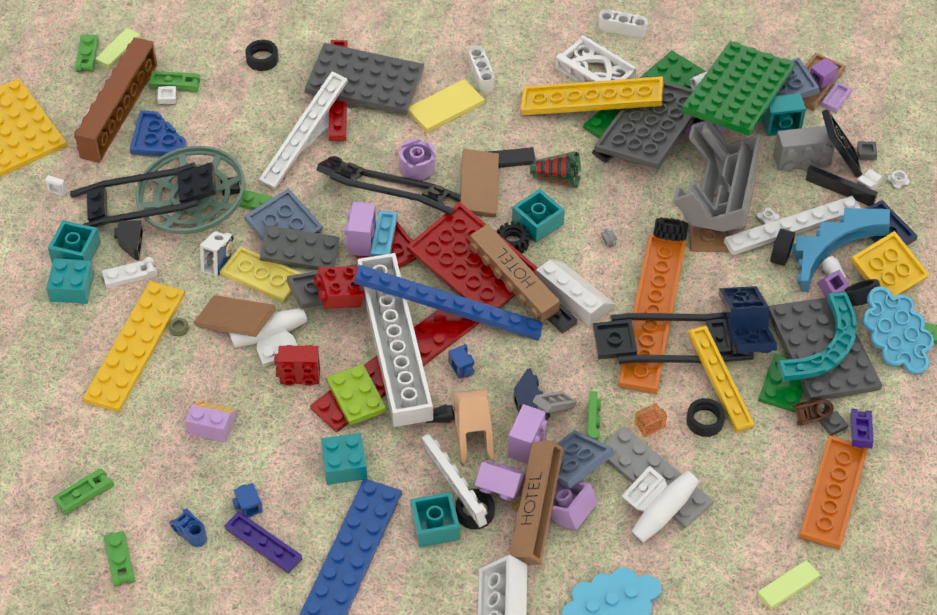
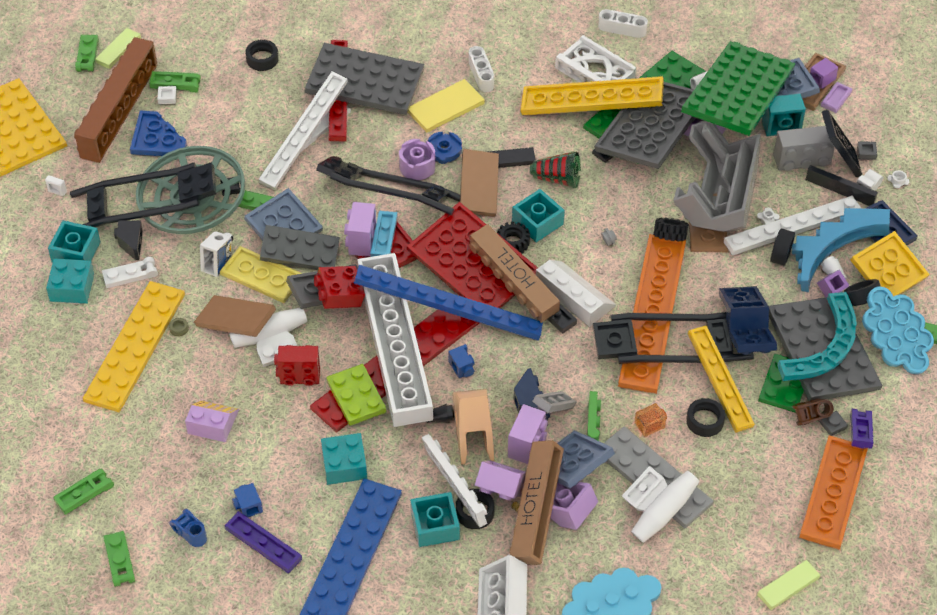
(447, 154): none -> blue plate

